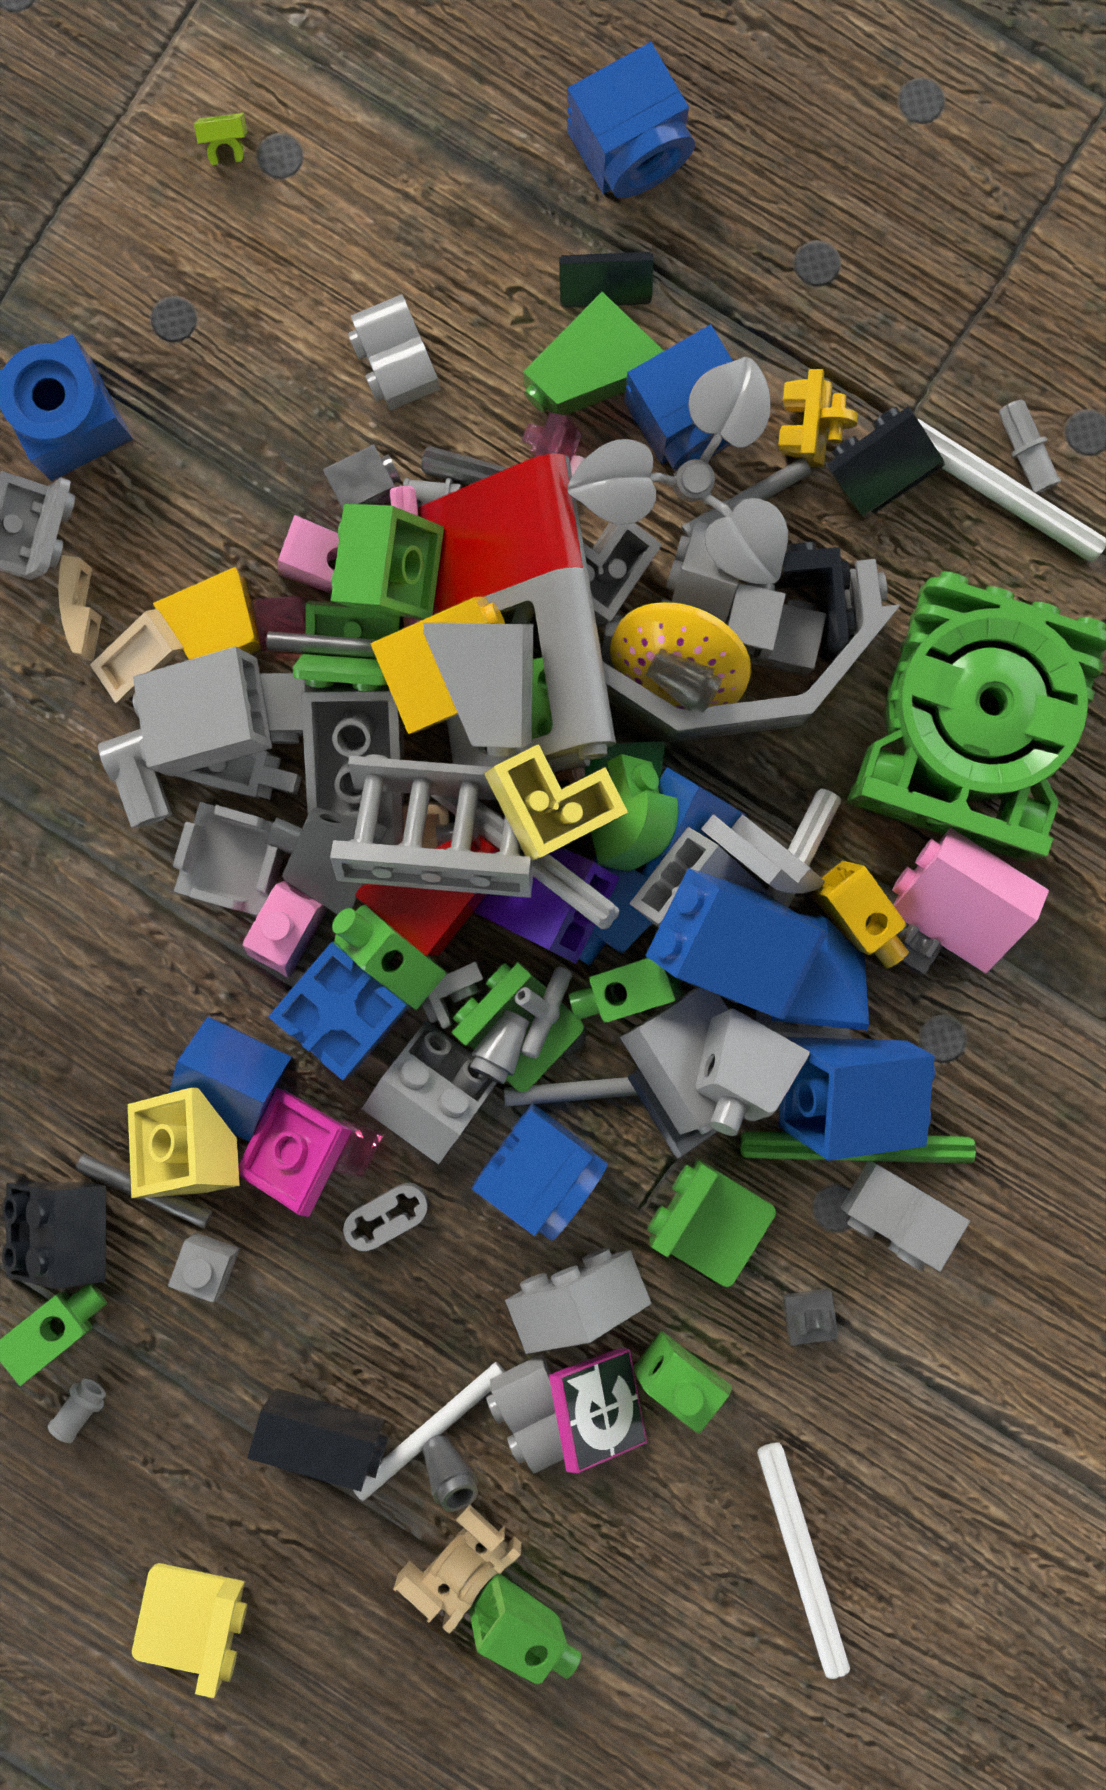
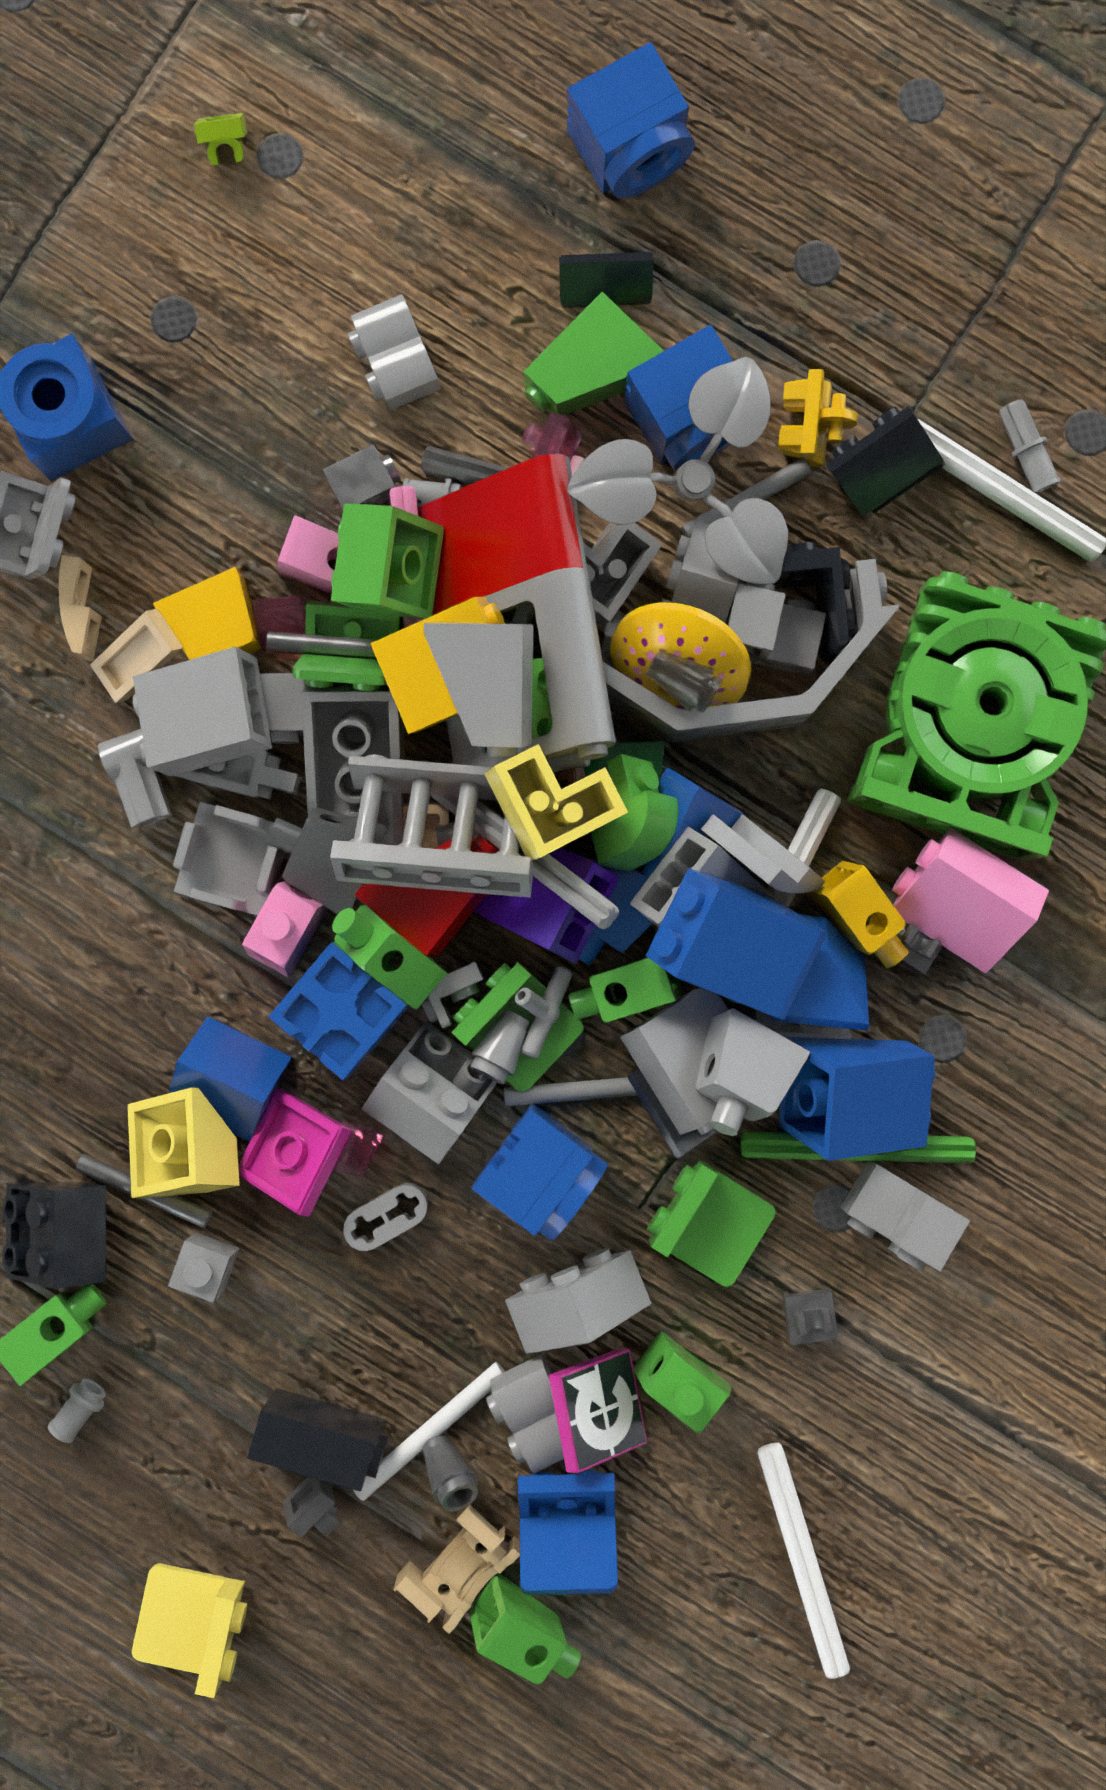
(311, 1505): none -> flat silver tile
(567, 1533): none -> blue bracket

